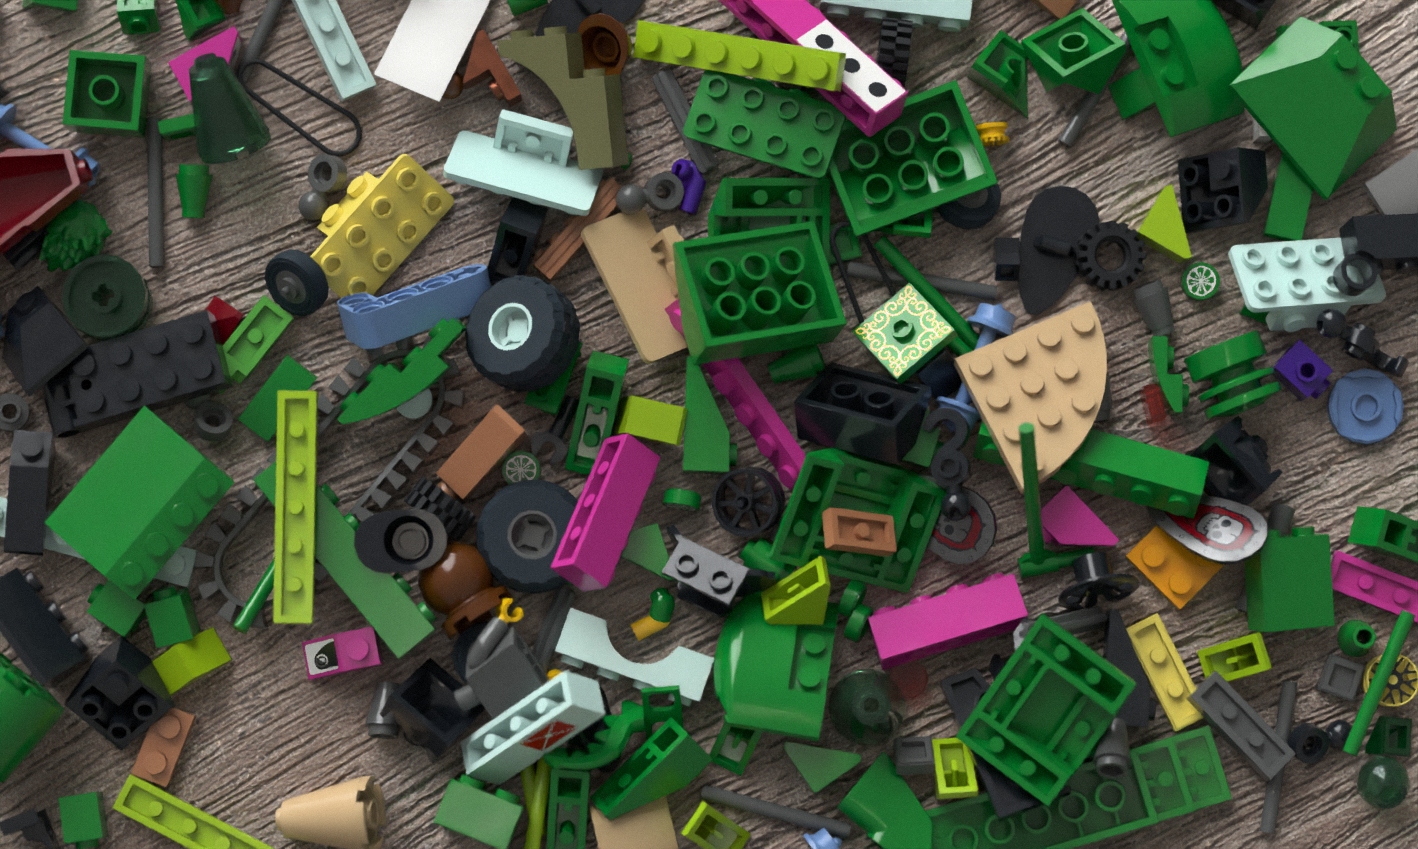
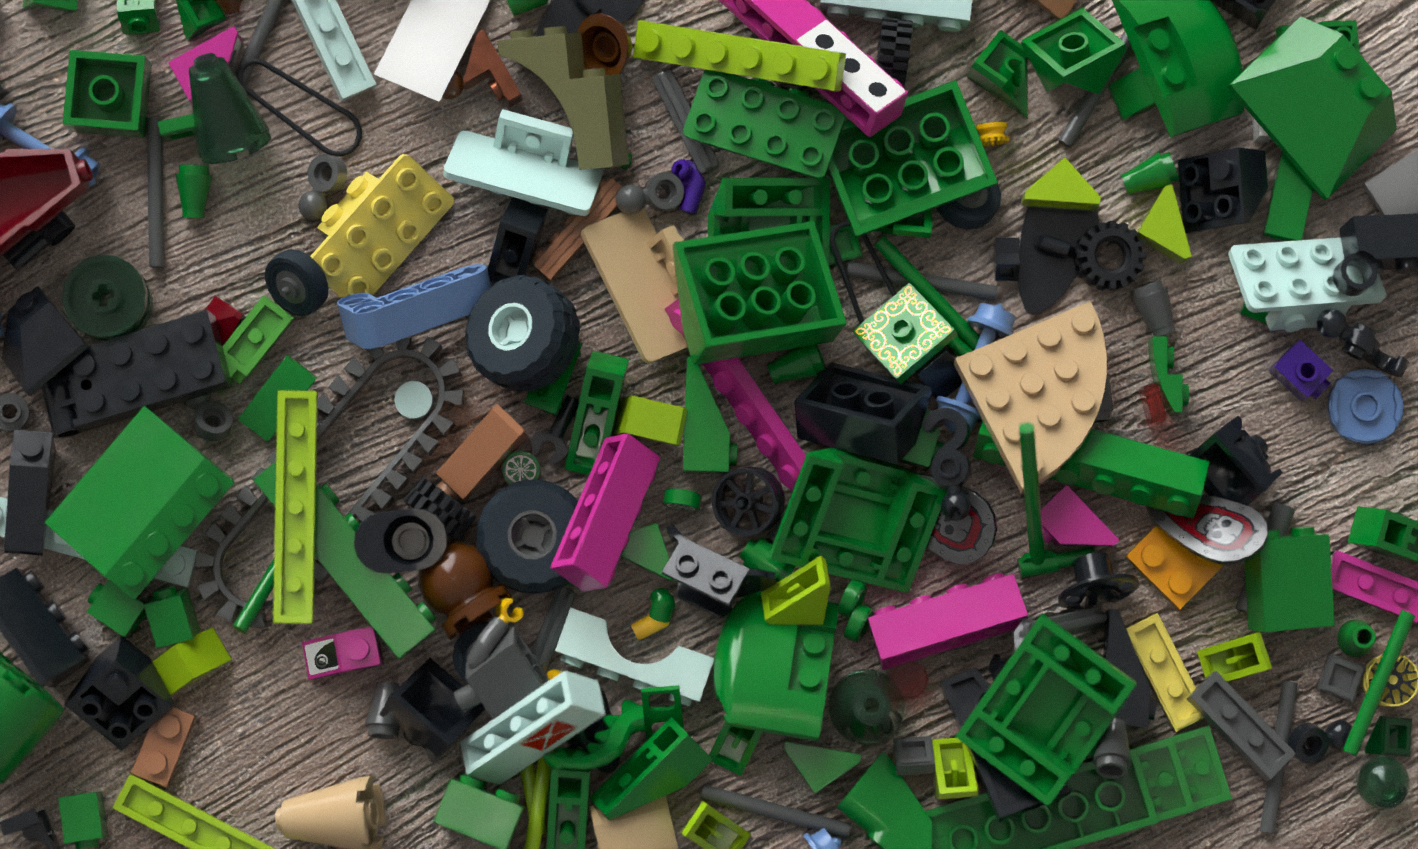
(74, 236): green hair -> none
(392, 387): green slope -> none
(859, 532): nougat plate -> none
(1063, 189): none -> lime slope
(1151, 174): none -> green cone
(1200, 281): green tile -> none
(1232, 375): green wheel -> none

